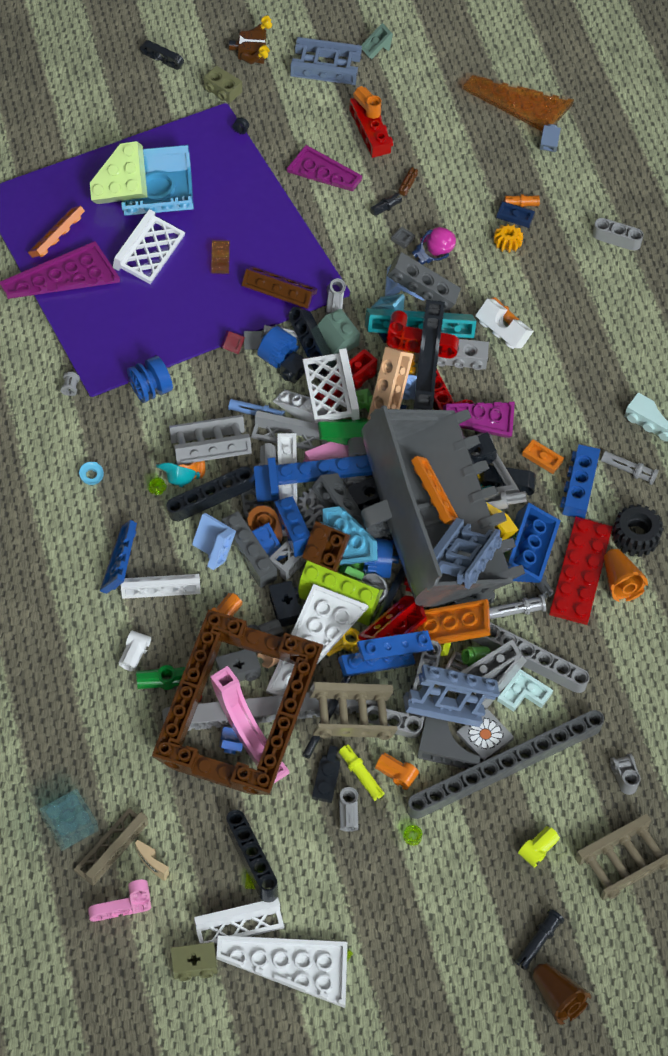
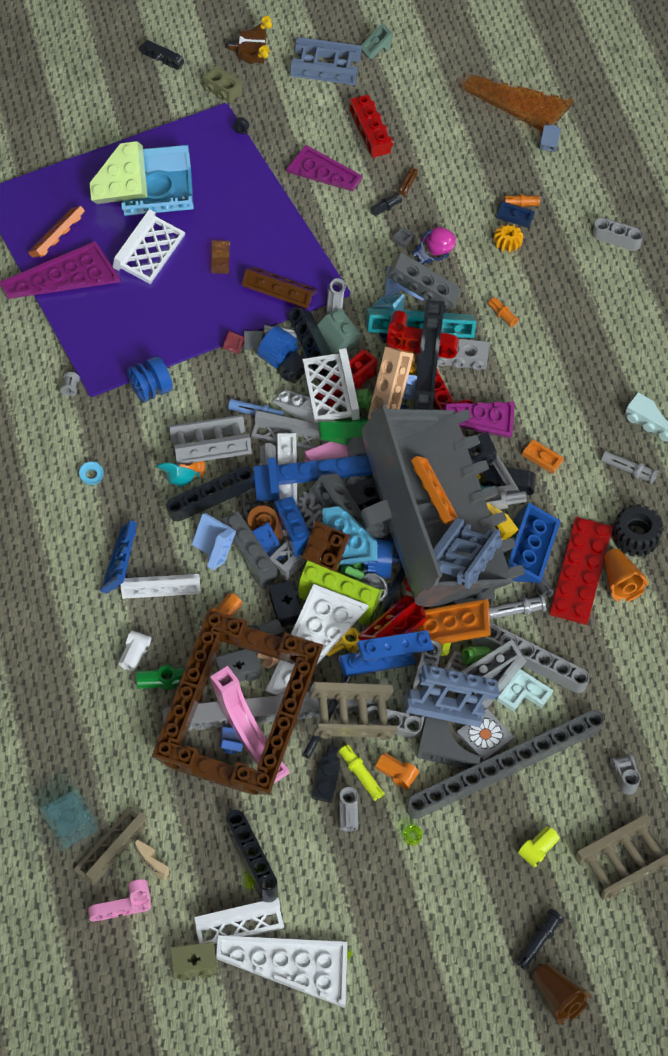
(157, 482): clear neon green plate -> none
(370, 103): orange piece -> none
(492, 315): white arch -> none
(586, 457): blue brick -> none

